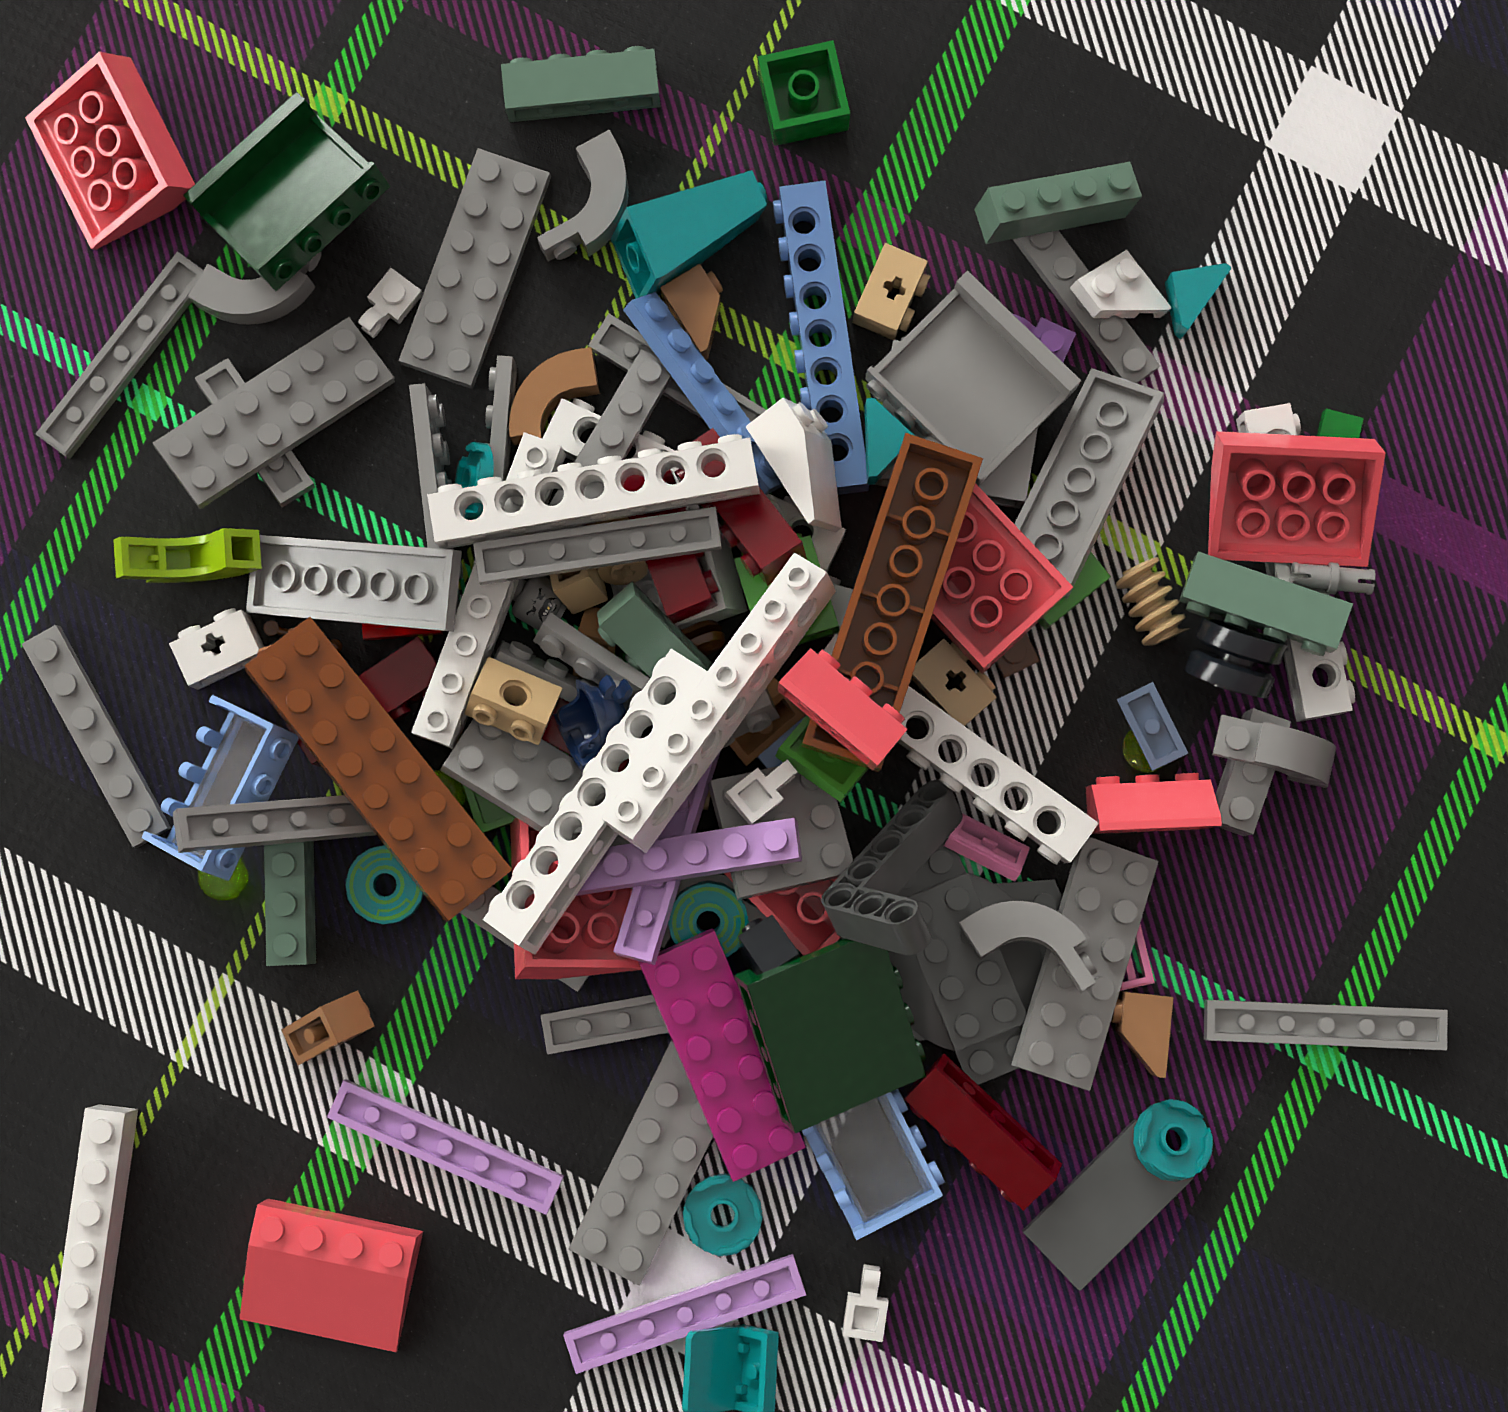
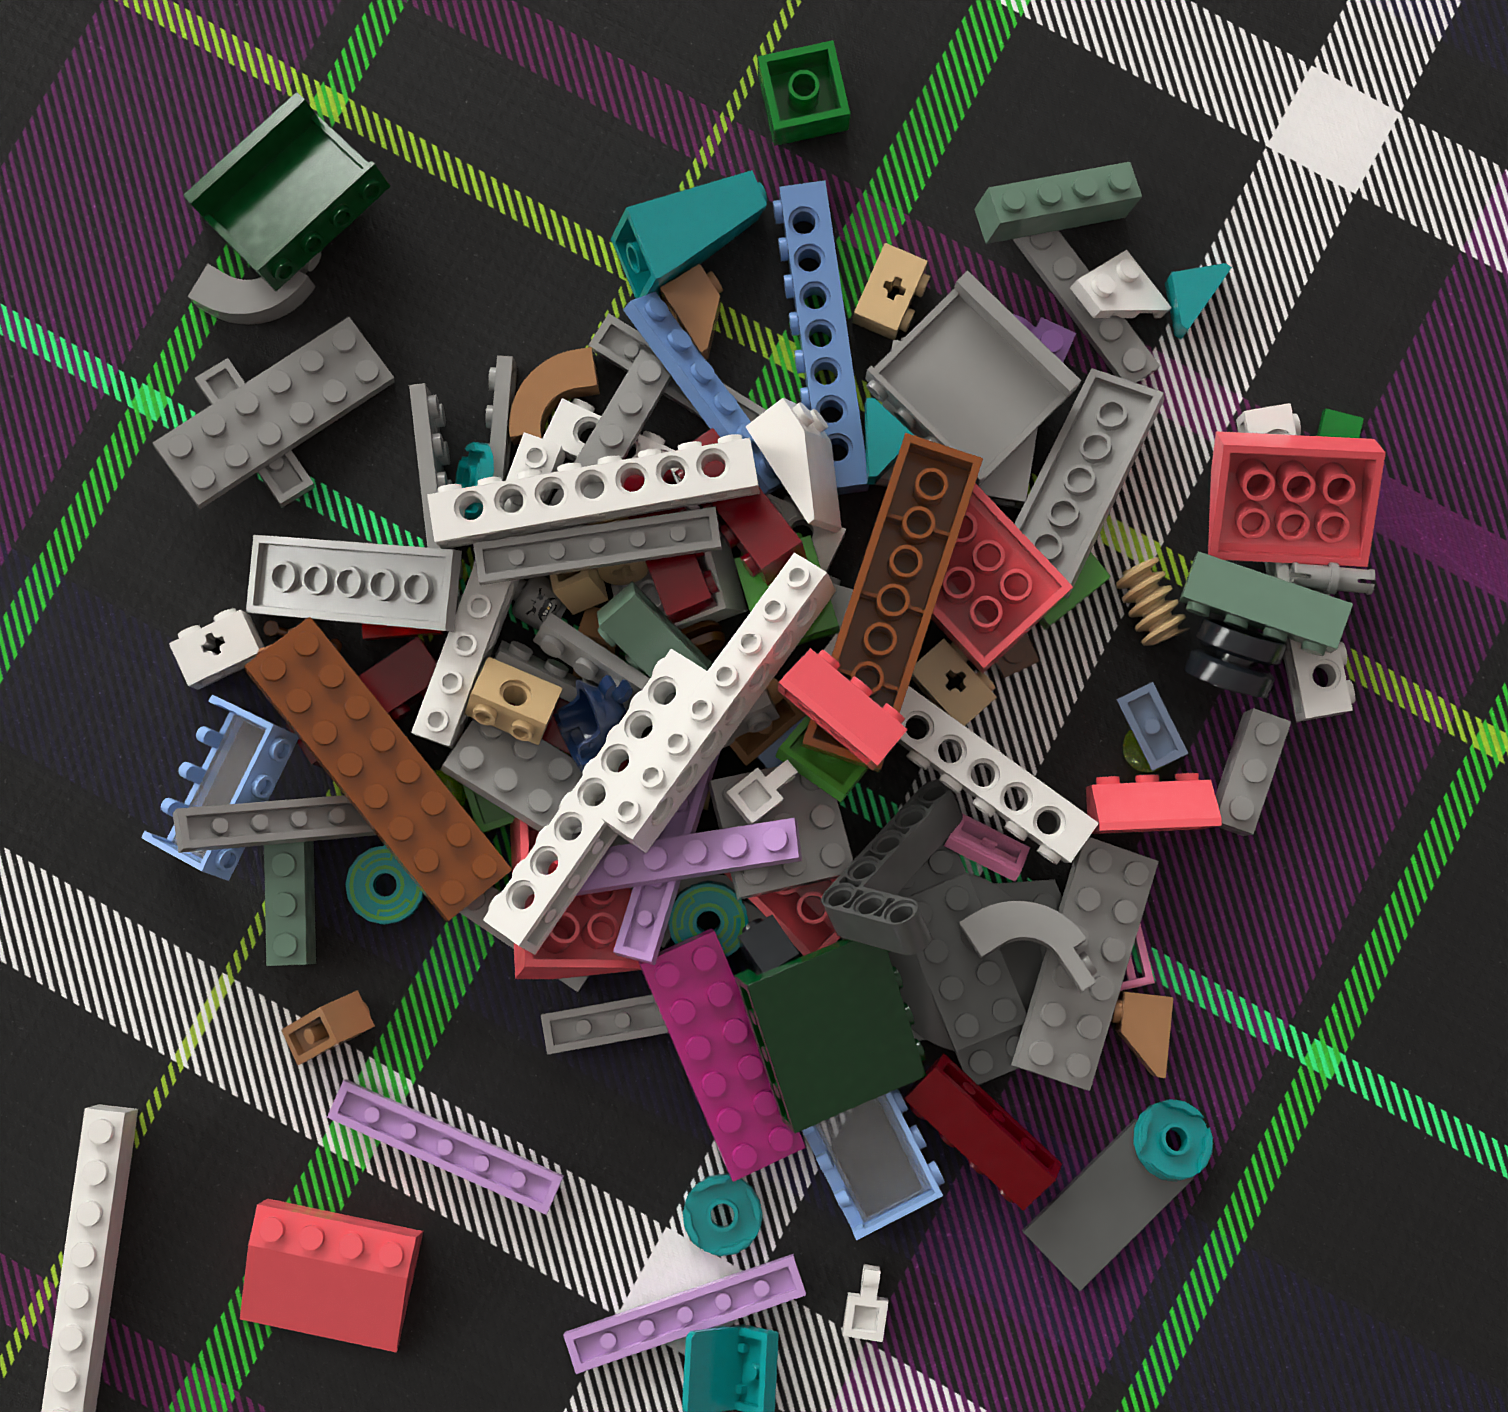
(95, 735): light grey plate -> none
(110, 149): coral slope -> none
(121, 357): light grey tile -> none
(188, 559): lime arch -> none
(224, 889): clear neon green plate -> none
(391, 299): white plate -> none
(475, 268): light grey plate -> none
(580, 84): sand green brick -> none
(606, 204): light grey arch -> none
(646, 1176): light grey plate -> none
(1276, 747): light grey arch -> none
(1325, 1024): light grey plate -> none

